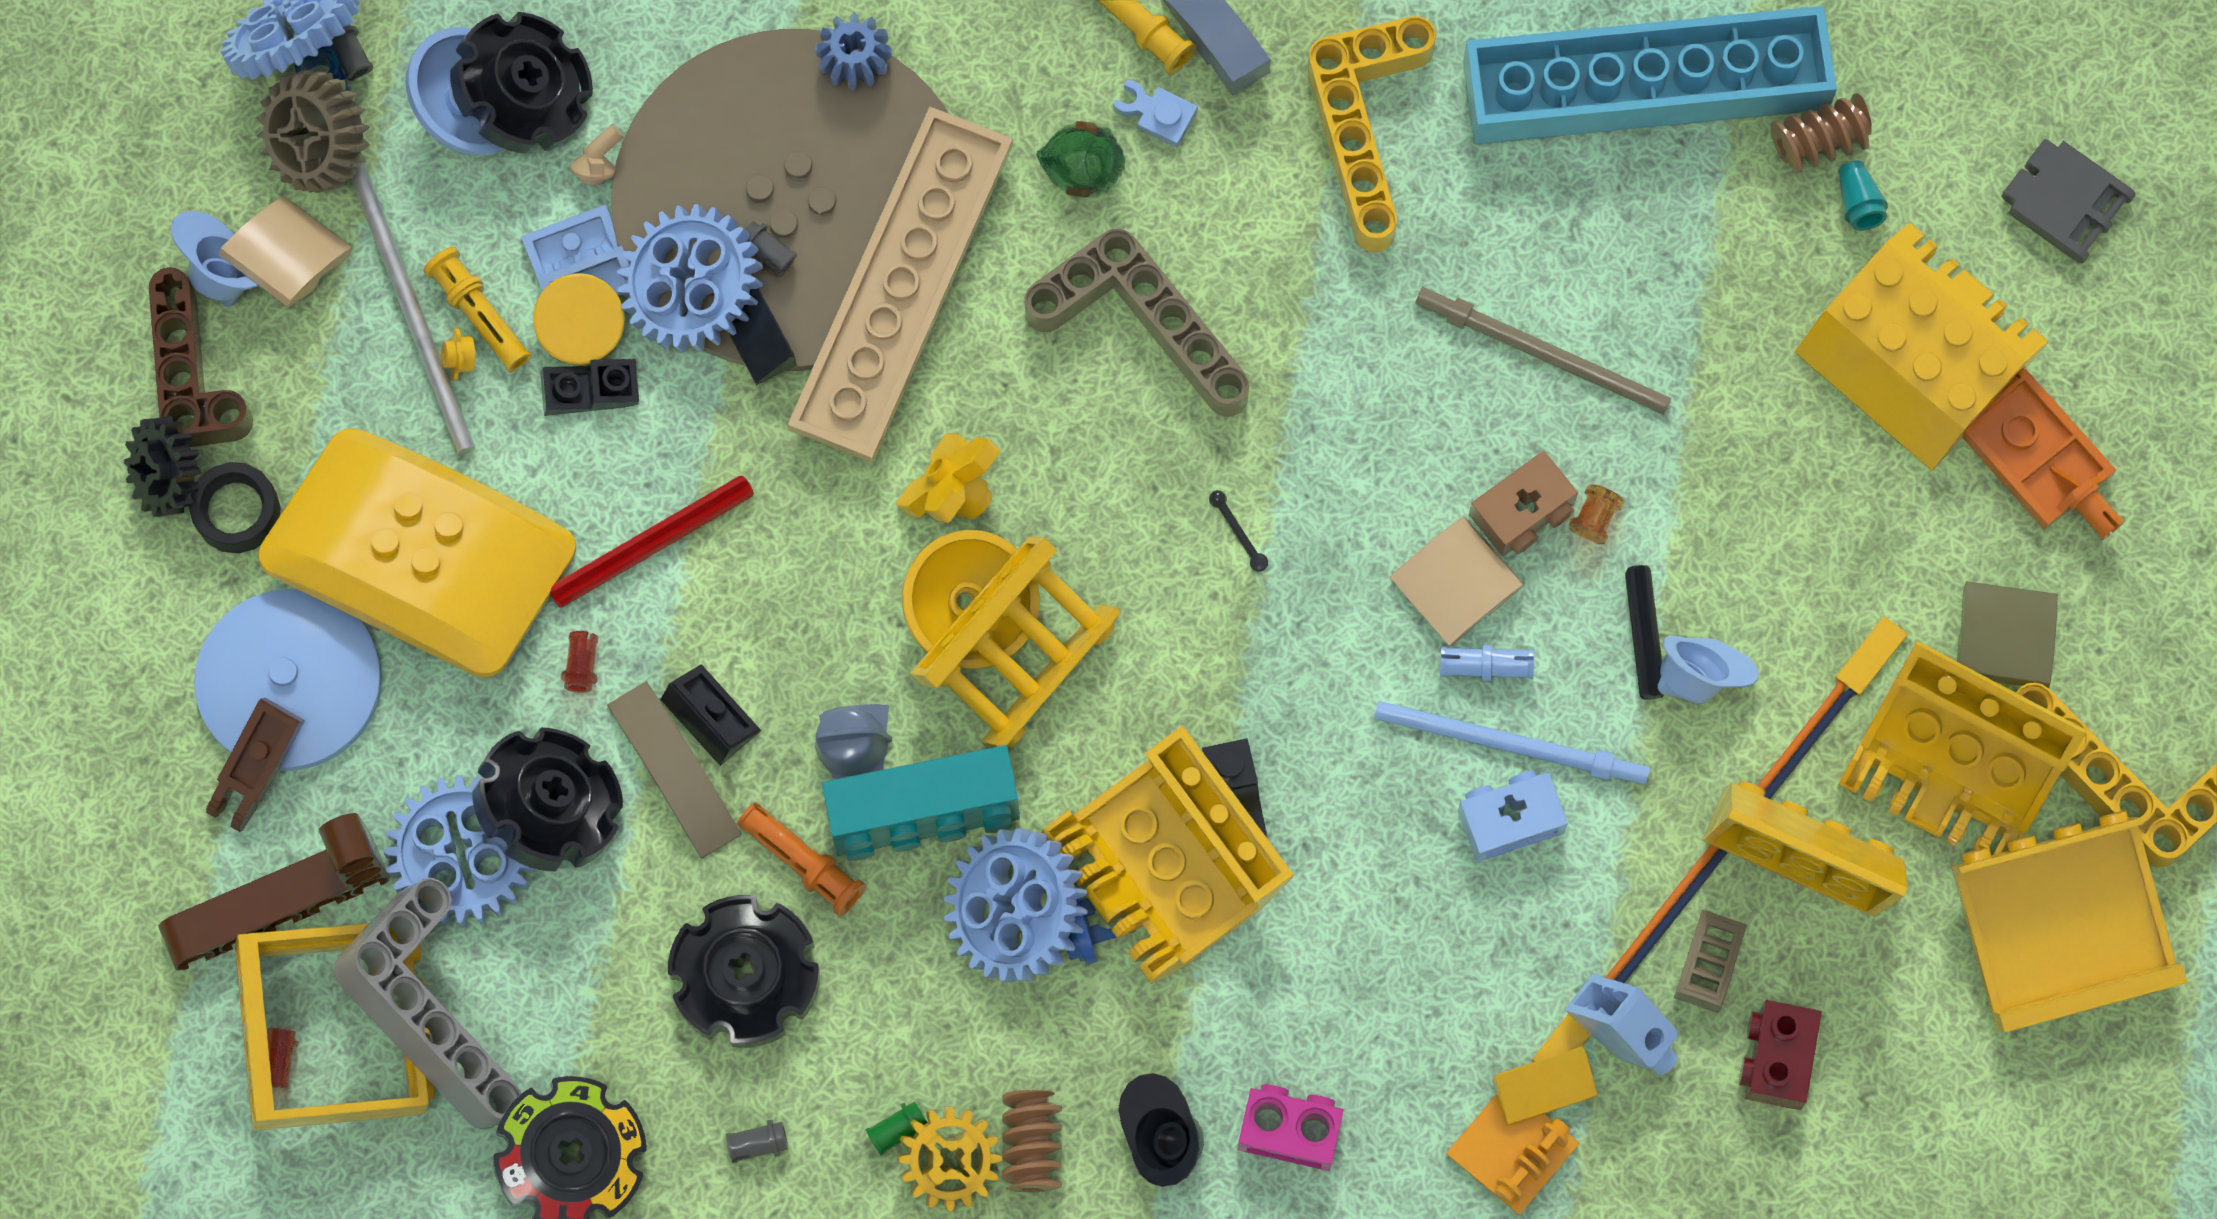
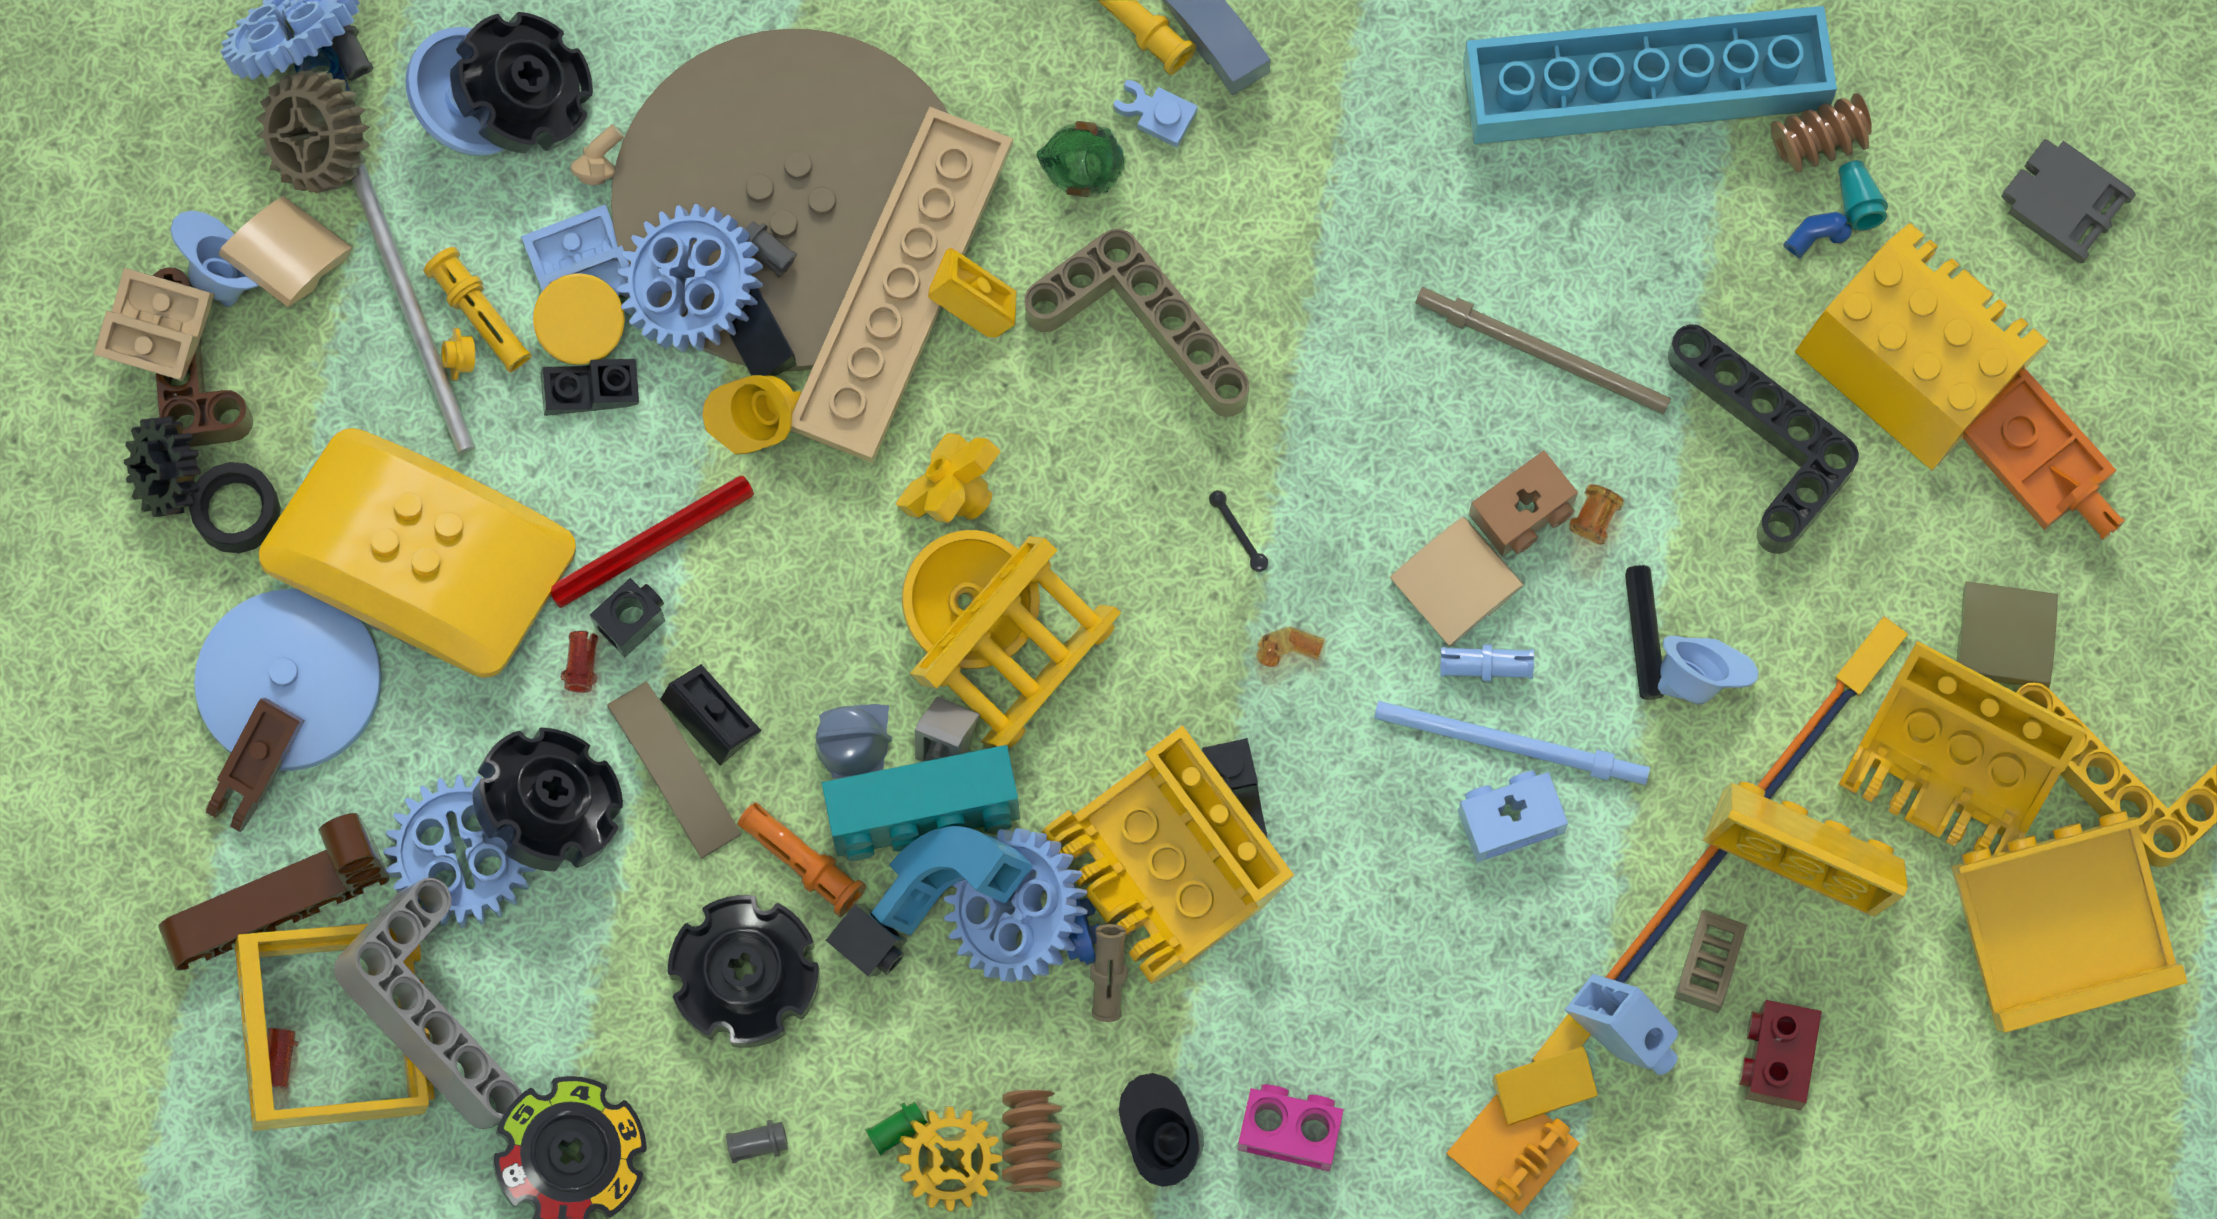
(154, 324): none -> tan slope
(628, 636): none -> black brick
(750, 413): none -> yellow piece
(858, 64): medium blue gear -> none
(867, 942): none -> black brick
(941, 860): none -> dark azure arch
(944, 730): none -> light grey slope
(973, 294): none -> yellow slope
(1108, 997): none -> dark tan pin
(1287, 640): none -> clear orange arm
(1354, 121): yellow beam -> none
(1772, 427): none -> black beam
(1818, 226): none -> blue arm

